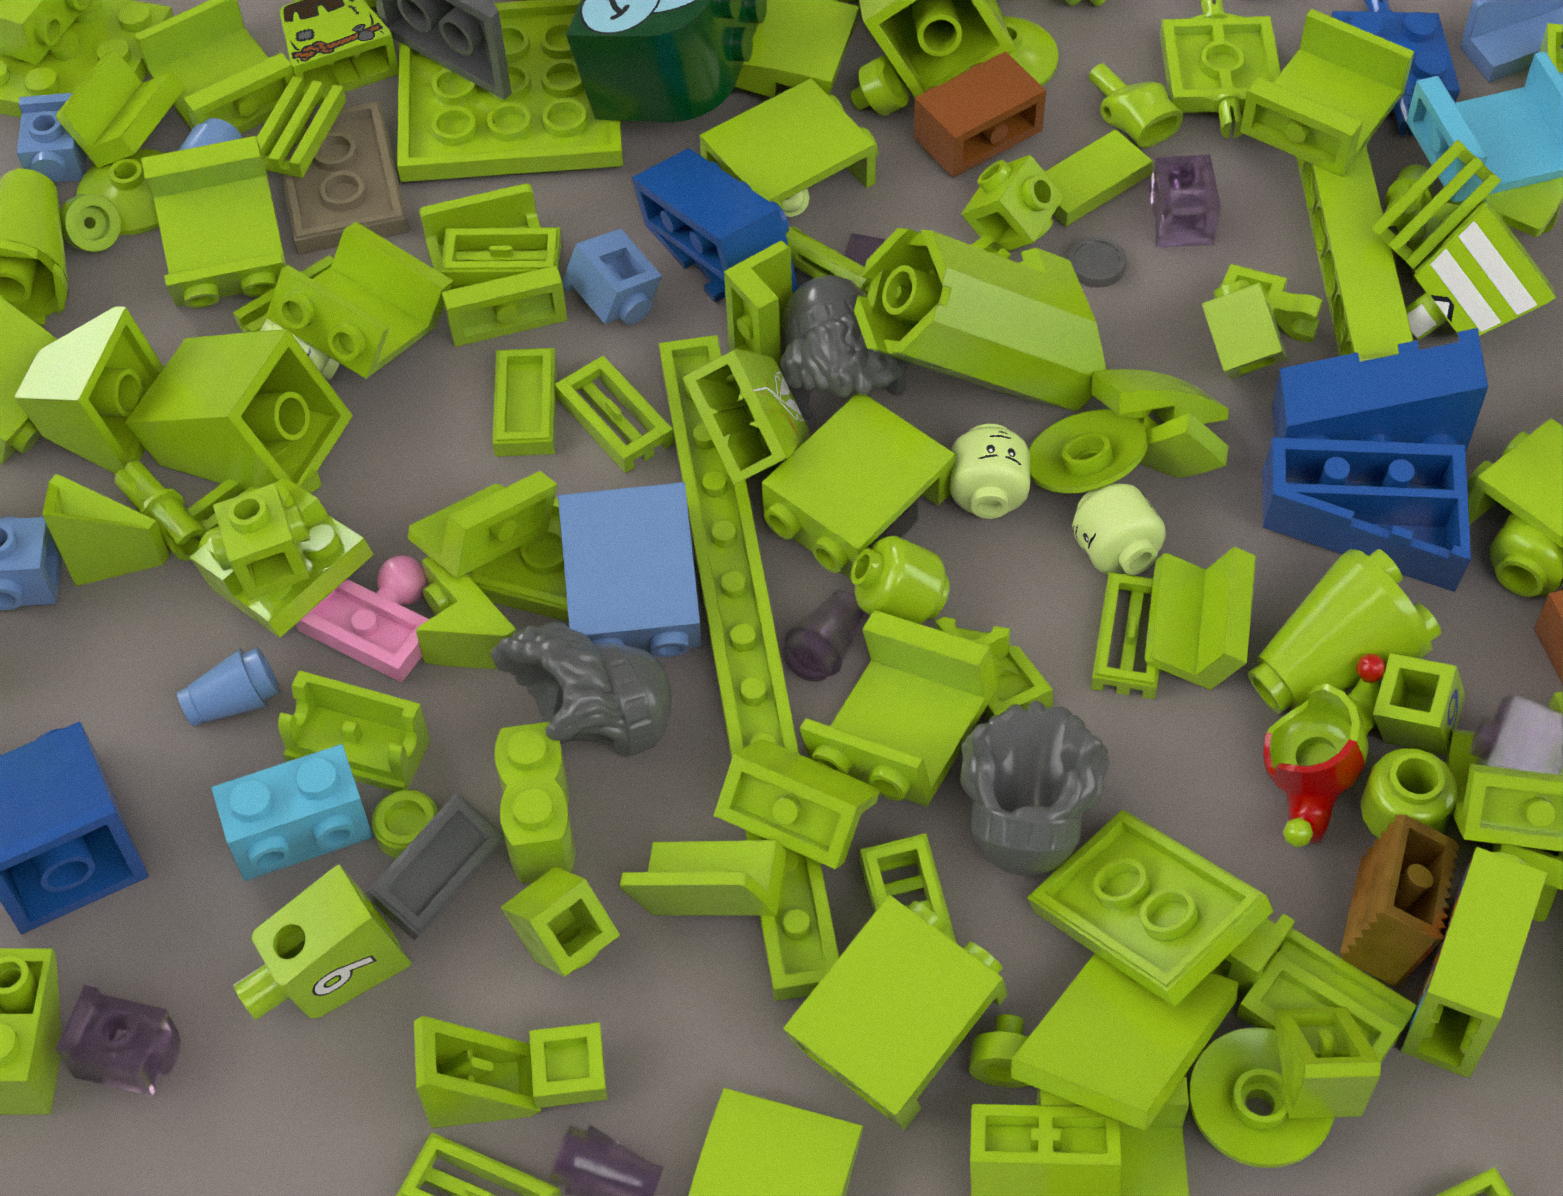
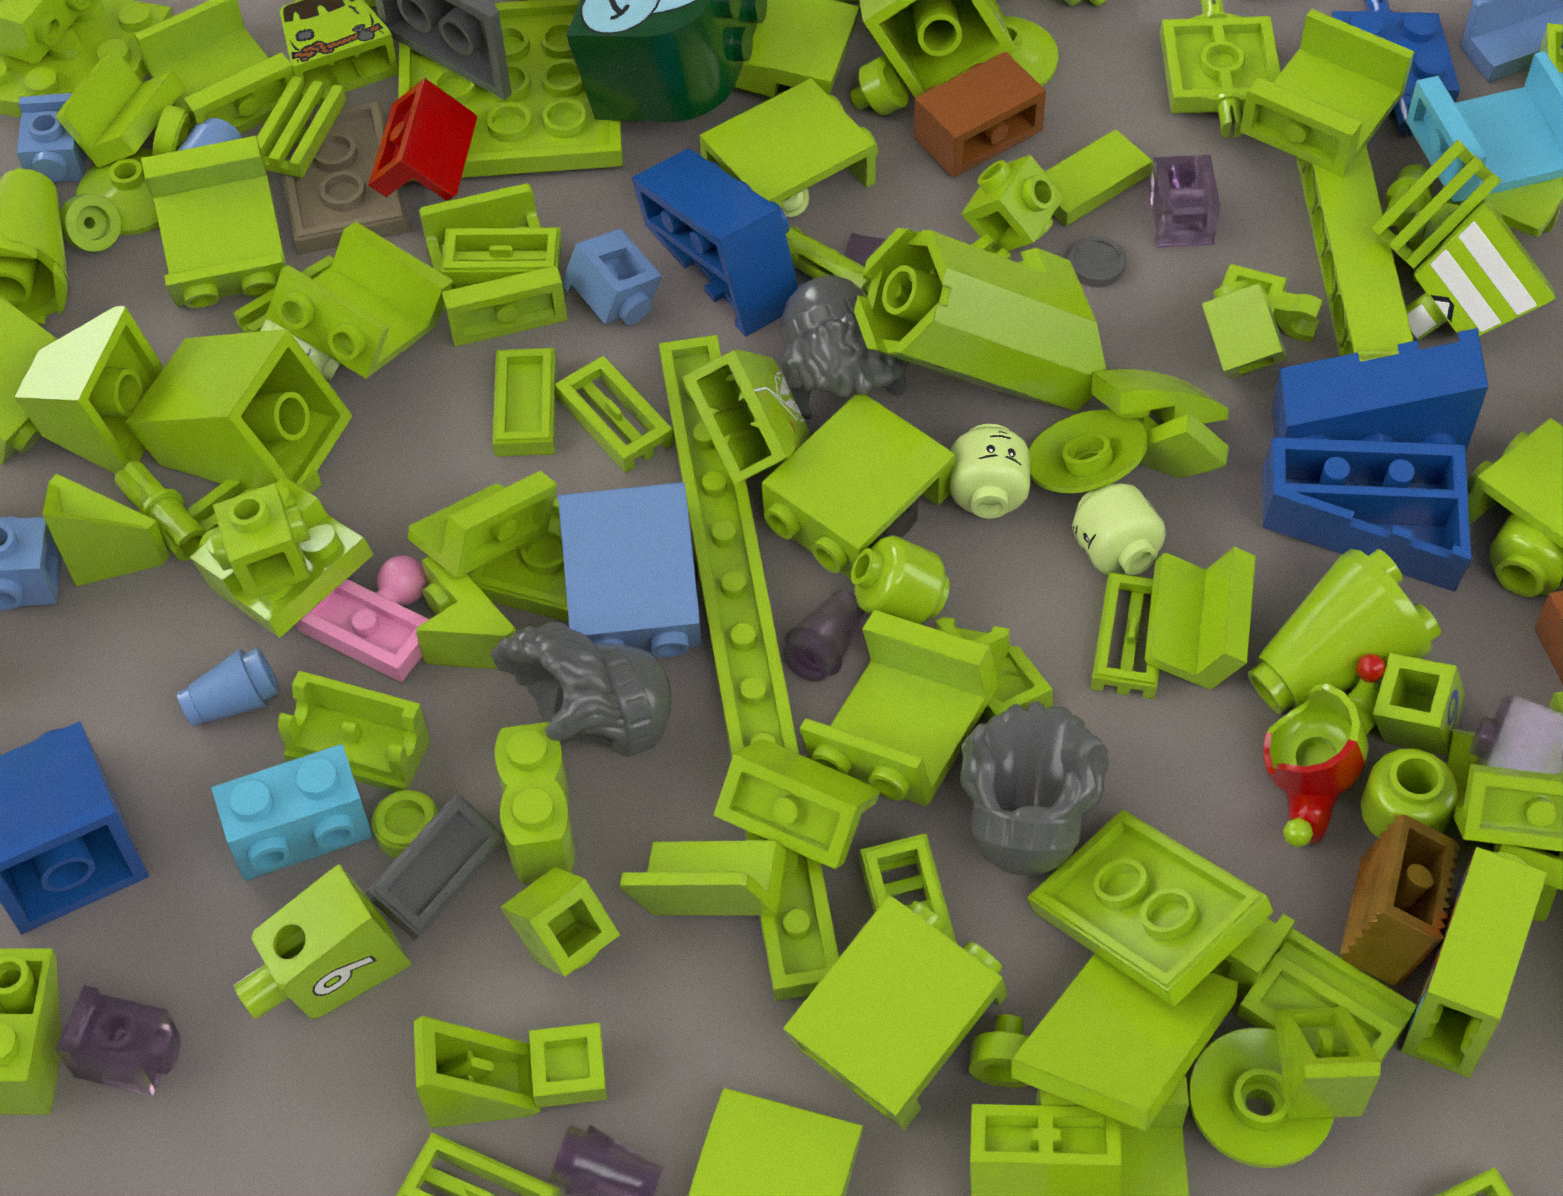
(171, 130): none -> lime tile
(425, 141): none -> red panel
(756, 300): lime panel -> none
(1138, 108): lime piece -> none

